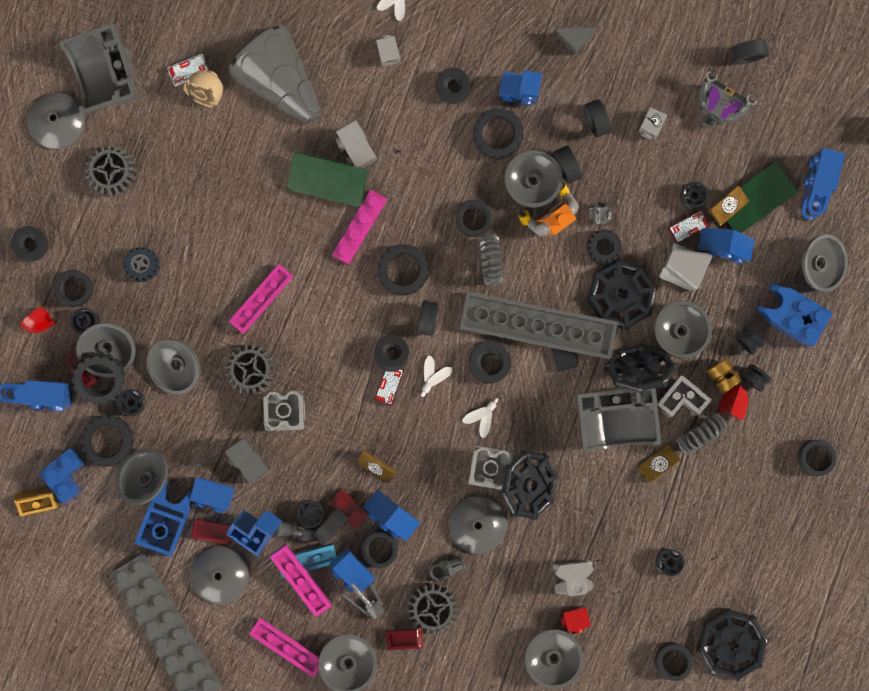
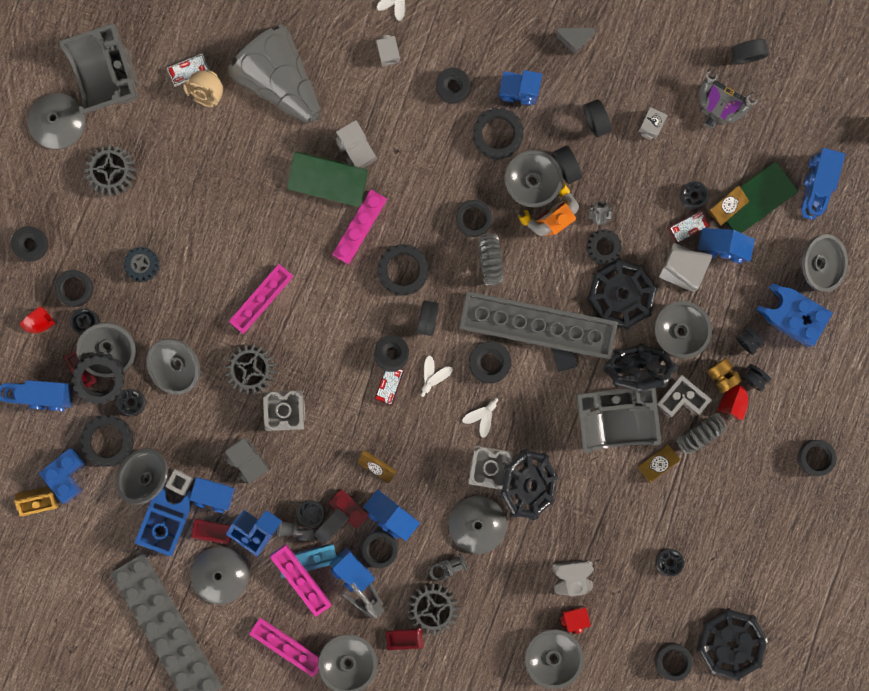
(180, 482): none -> light grey brick

